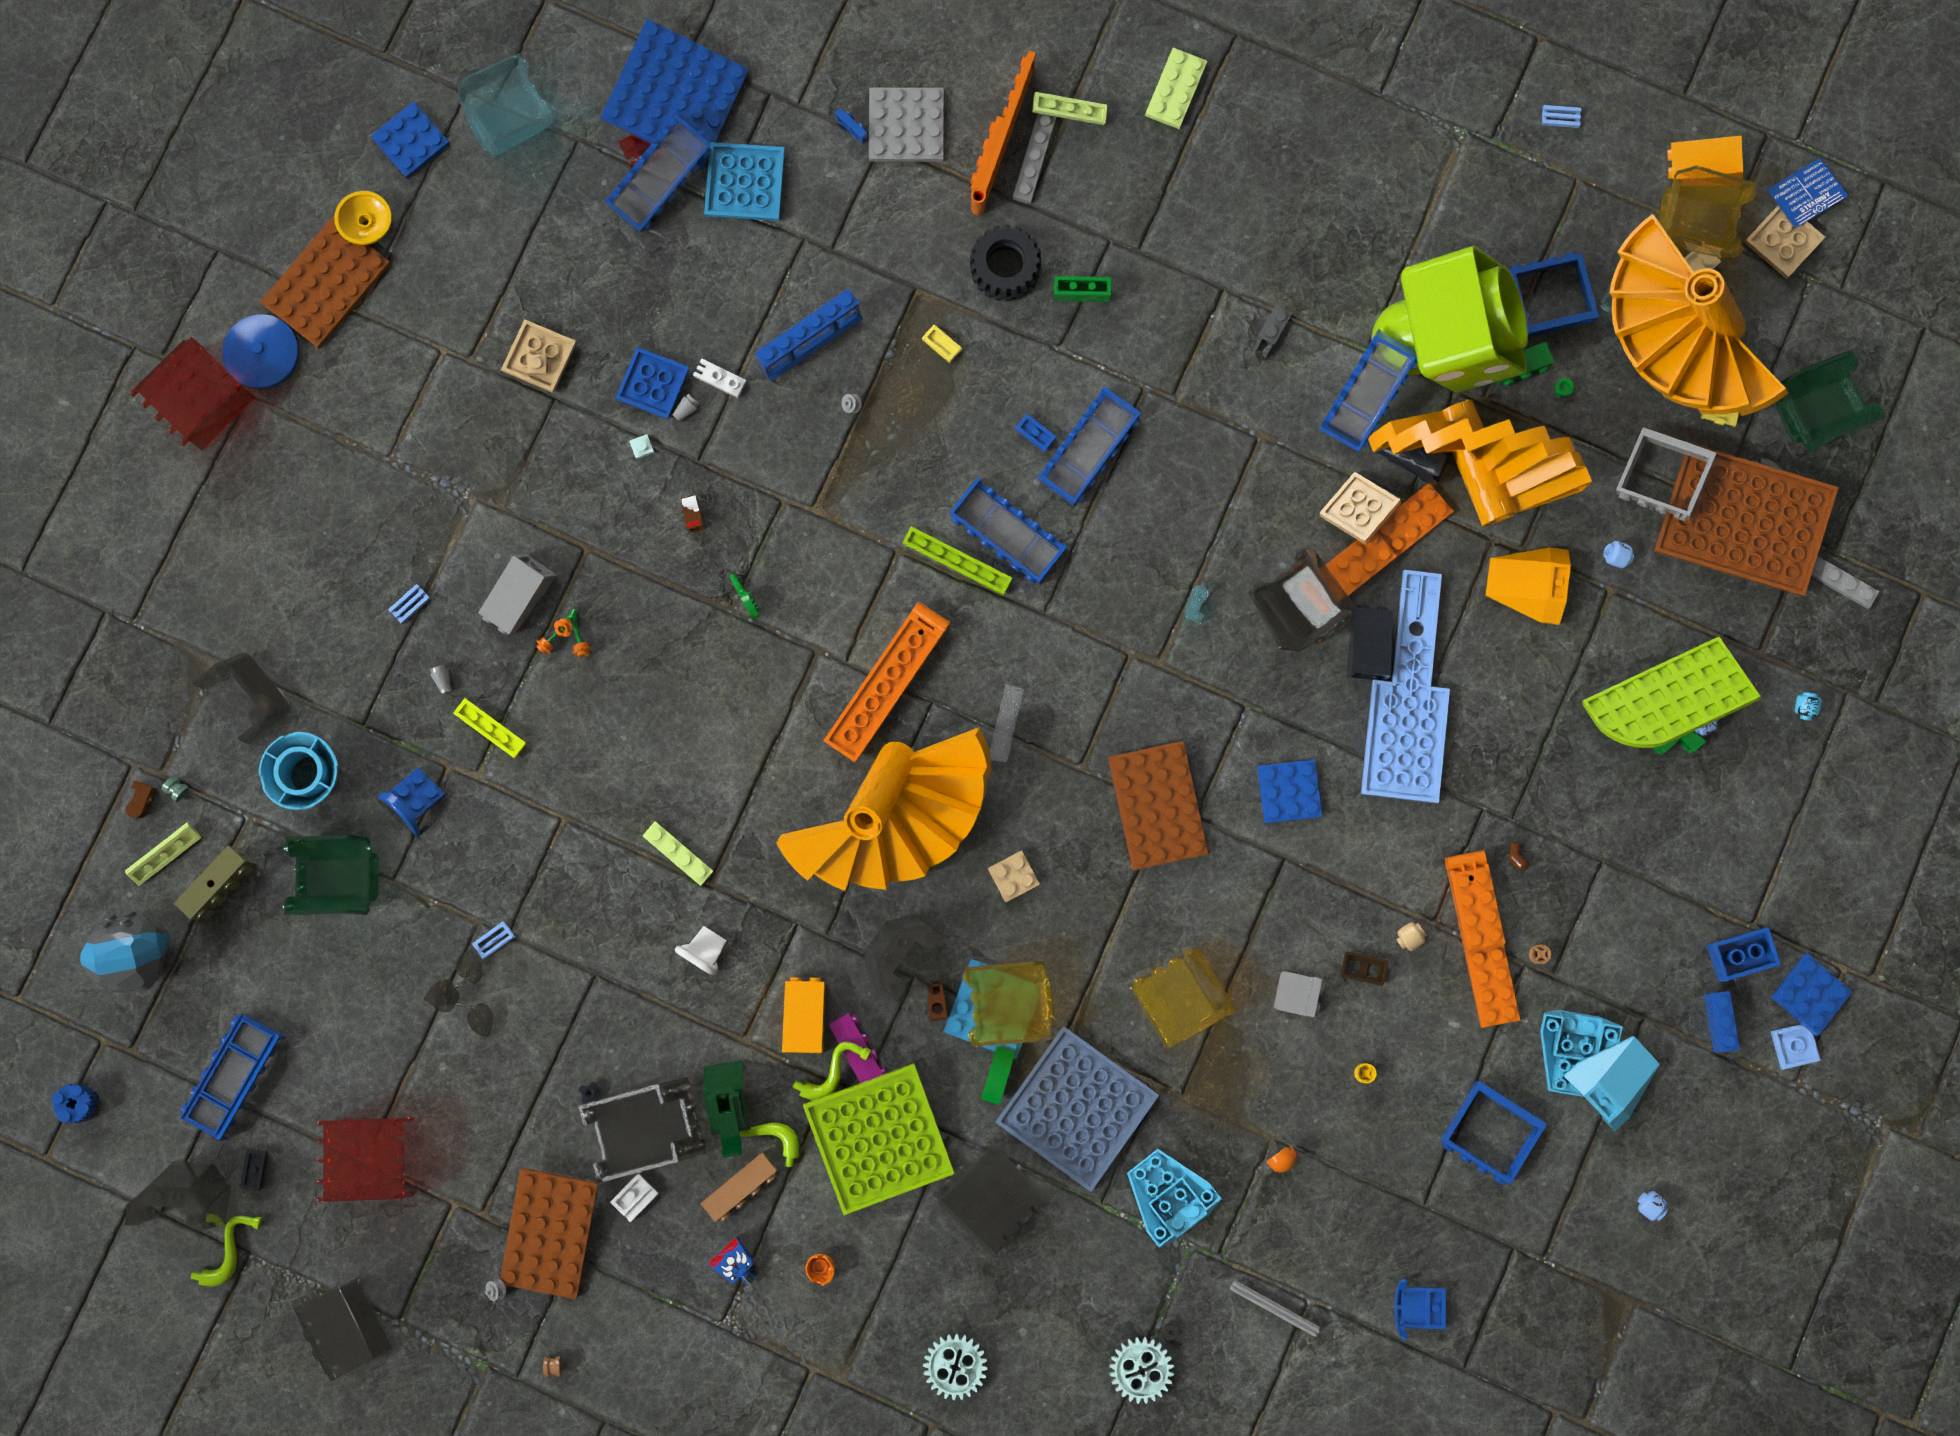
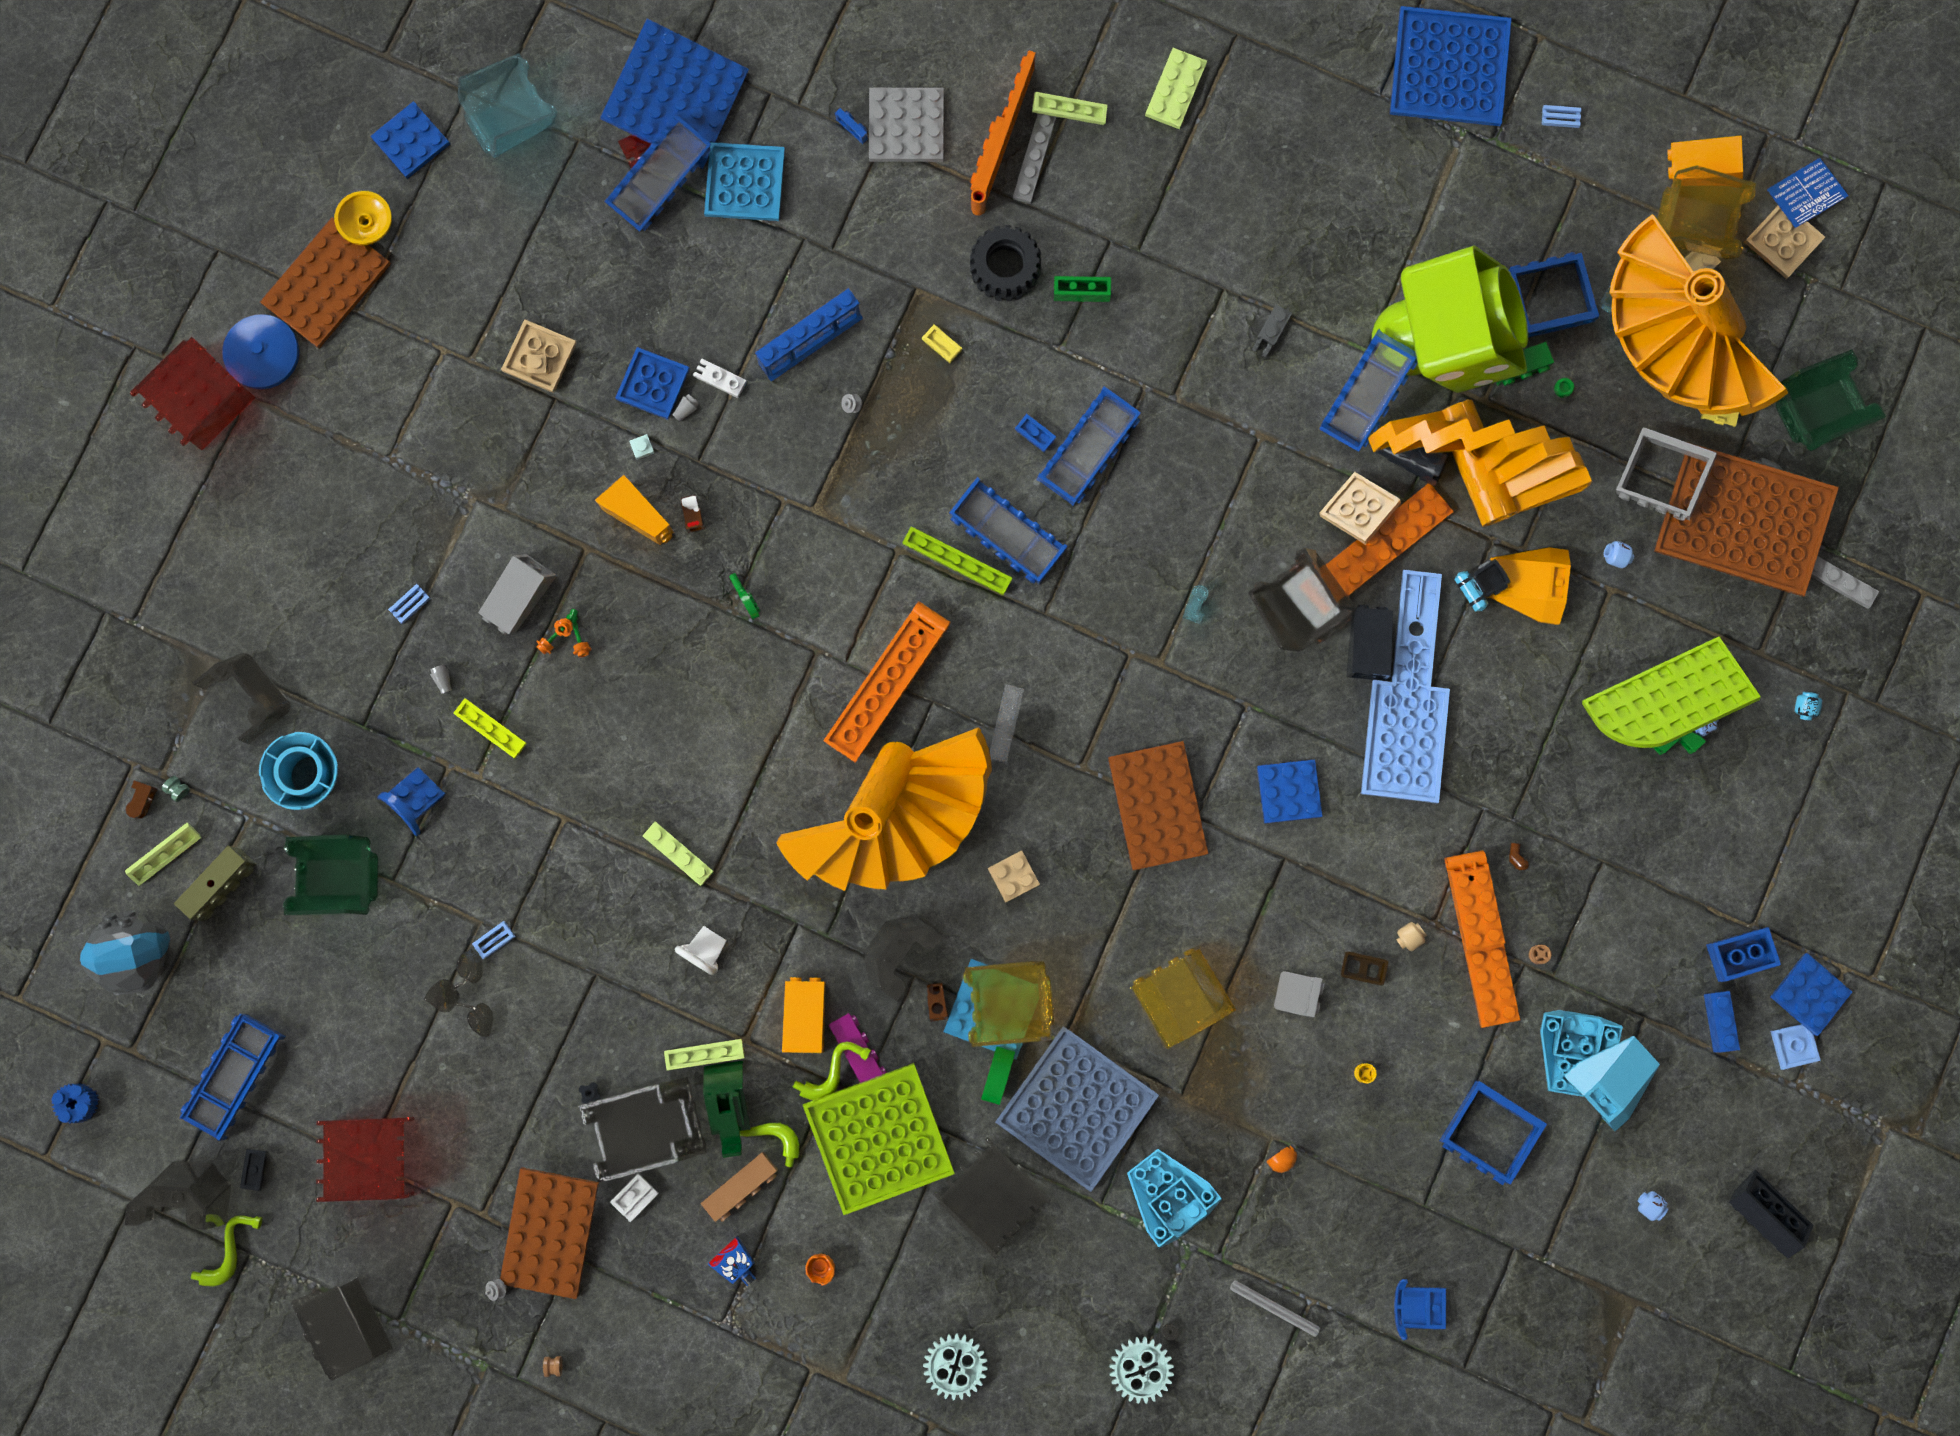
(631, 508): none -> light orange slope
(704, 1054): none -> yellowish green plate
(1450, 66): none -> blue plate
(1483, 583): none -> black piece
(1771, 1214): none -> black slope

